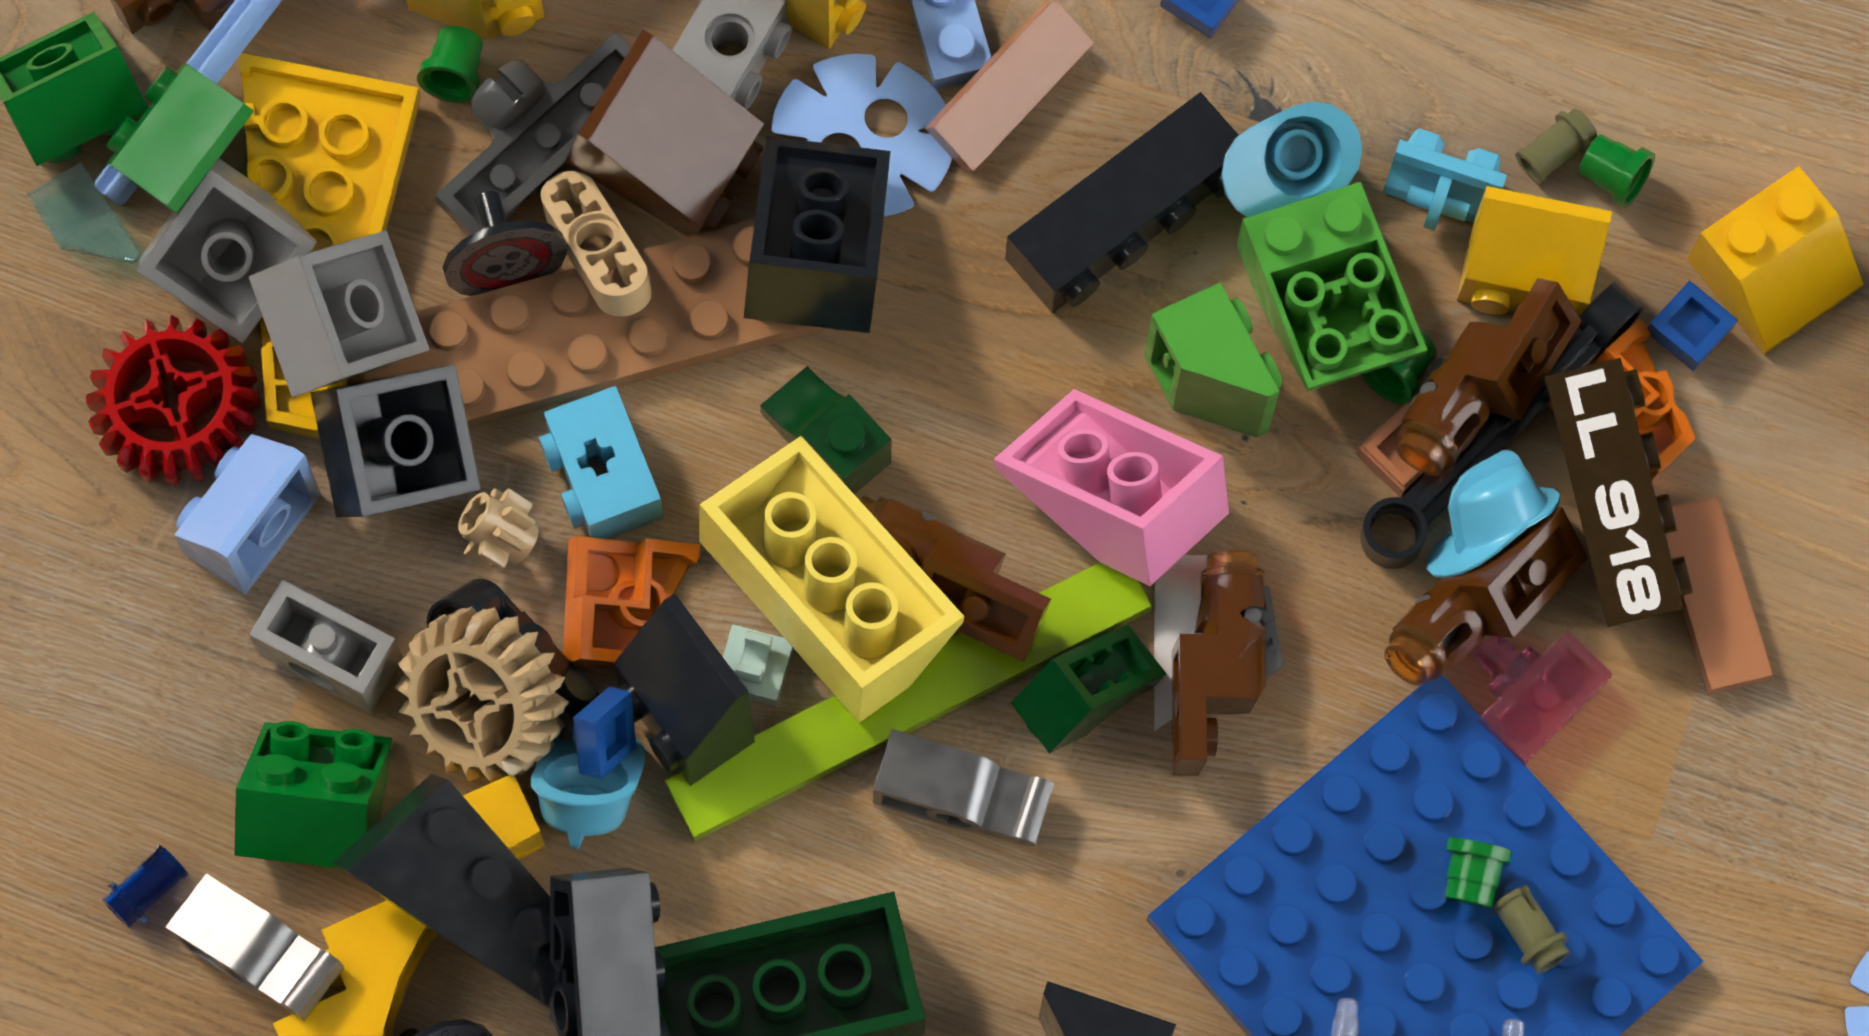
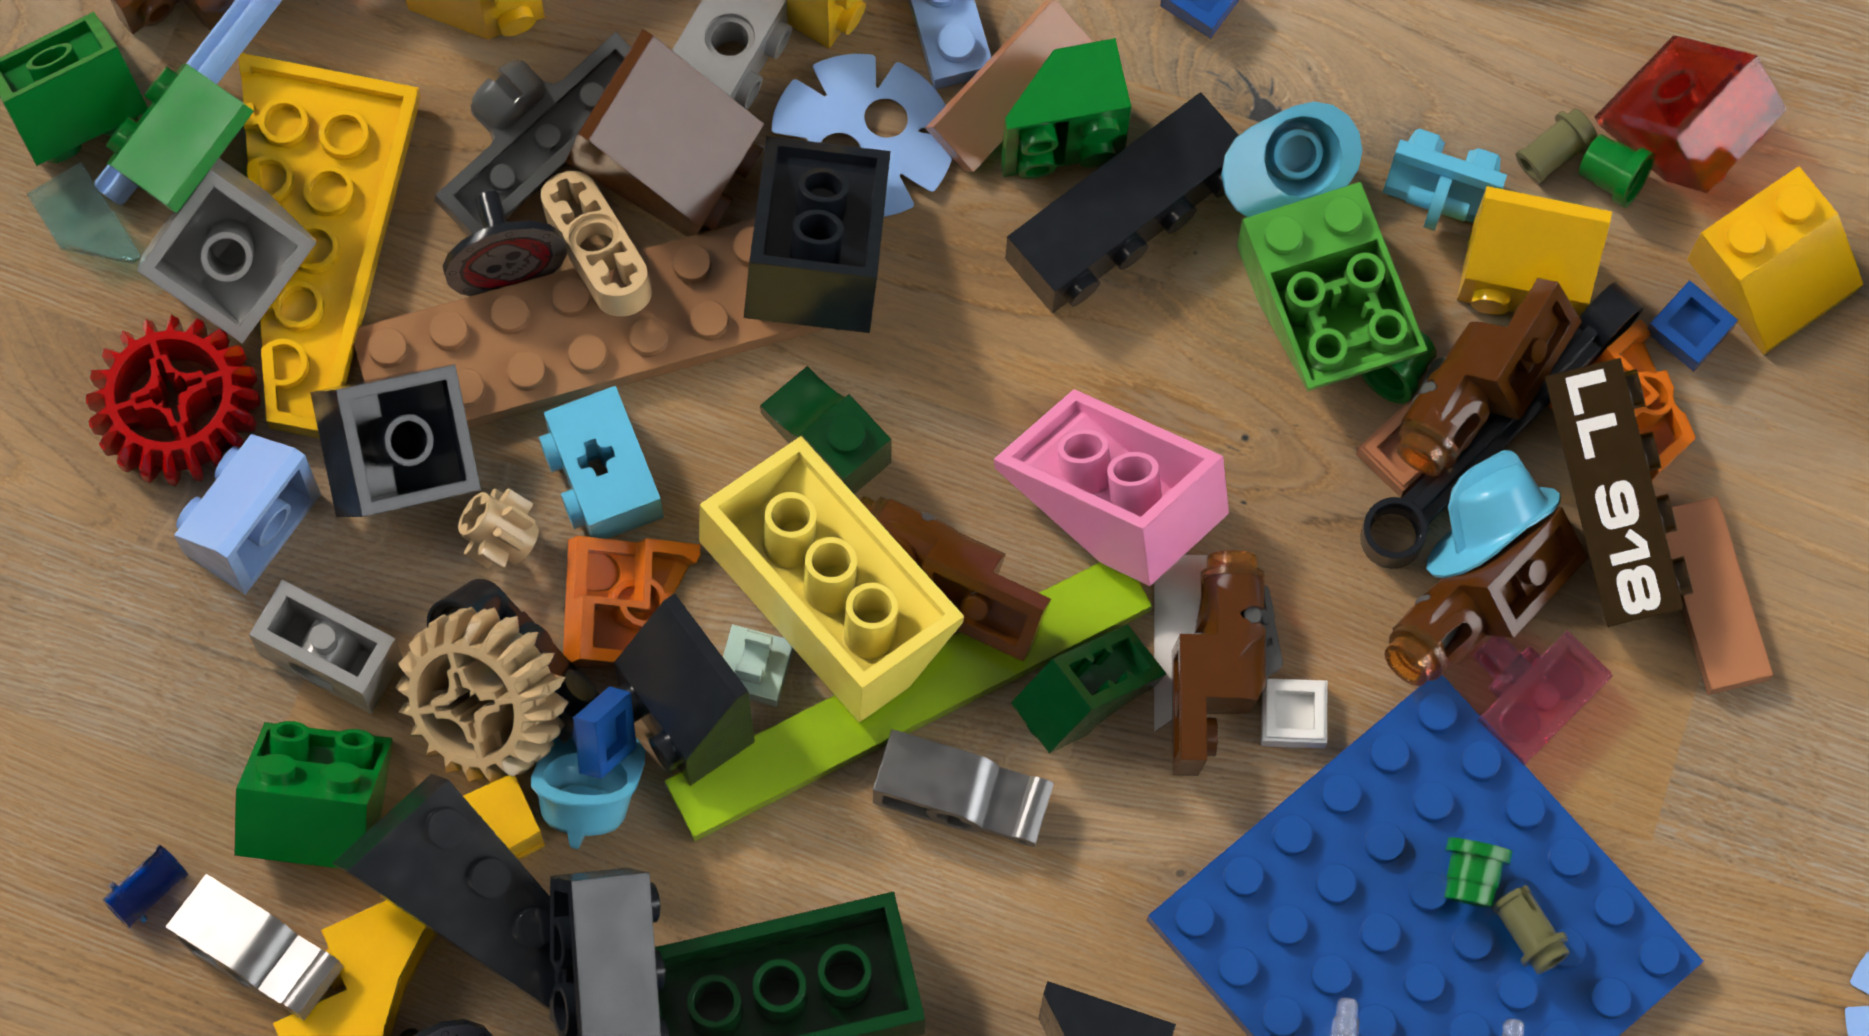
(338, 313): light grey slope -> none
(452, 65): green piece -> none
(1069, 113): none -> green slope
(1210, 363): bright green slope -> none
(1294, 713): none -> white tile
(1694, 110): none -> clear red slope

